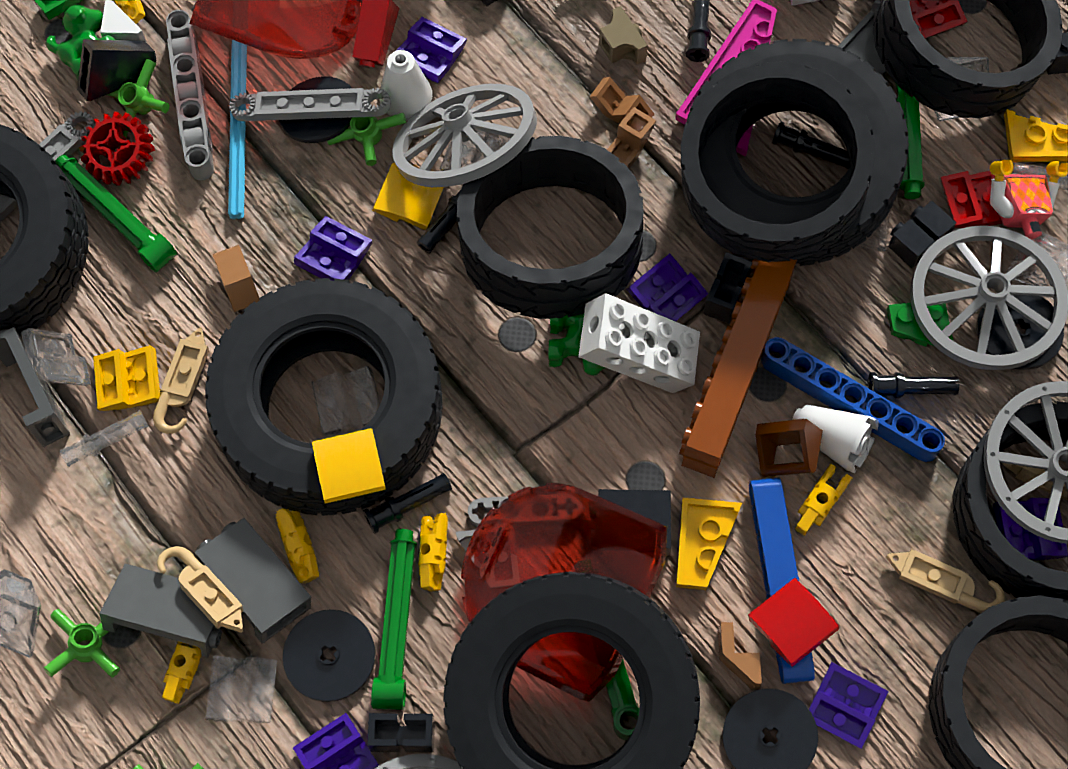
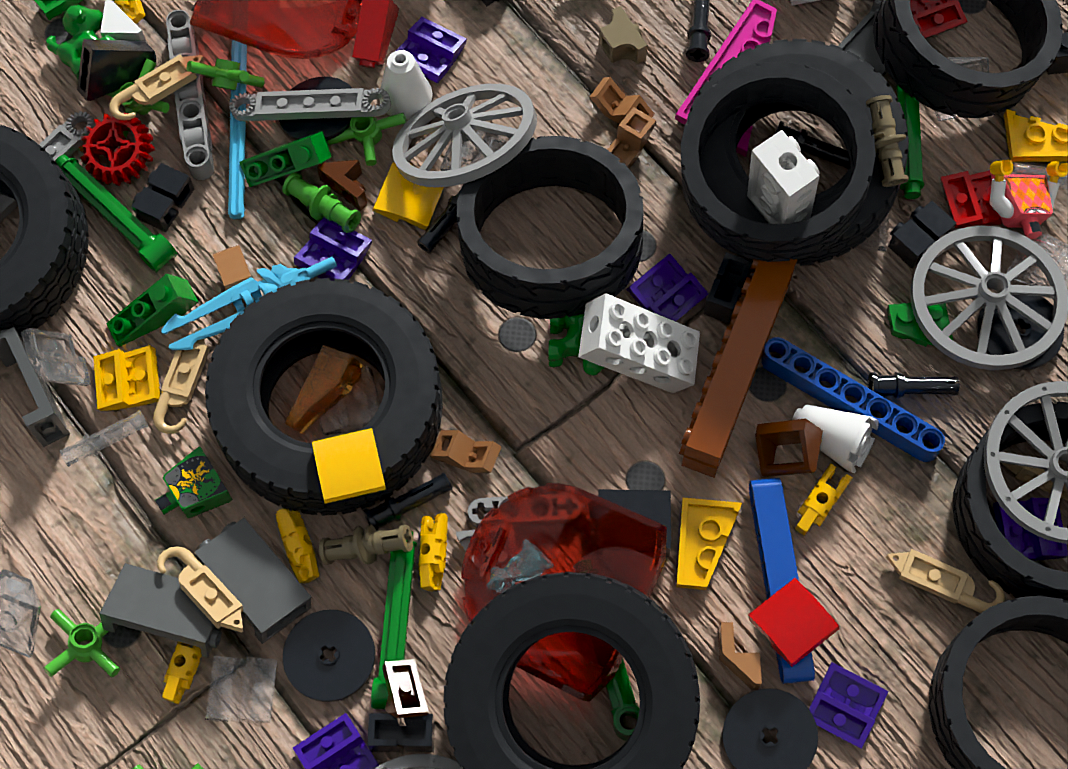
(152, 309): none -> green slope
(155, 85): none -> tan plate
(164, 189): none -> black piece
(193, 486): none -> torso
(225, 74): none -> bright green bar
(276, 278): none -> medium azure sword
(286, 159): none -> green slope
(321, 202): none -> bright green piece
(325, 386): none -> clear orange slope
(342, 178): none -> reddish brown slope
(366, 544): none -> dark tan piece
(404, 689): none -> slope
(463, 452): none -> medium nougat slope
(525, 565): none -> clear light blue animal
(782, 180): none -> white brick
(887, 140): none -> dark tan piece

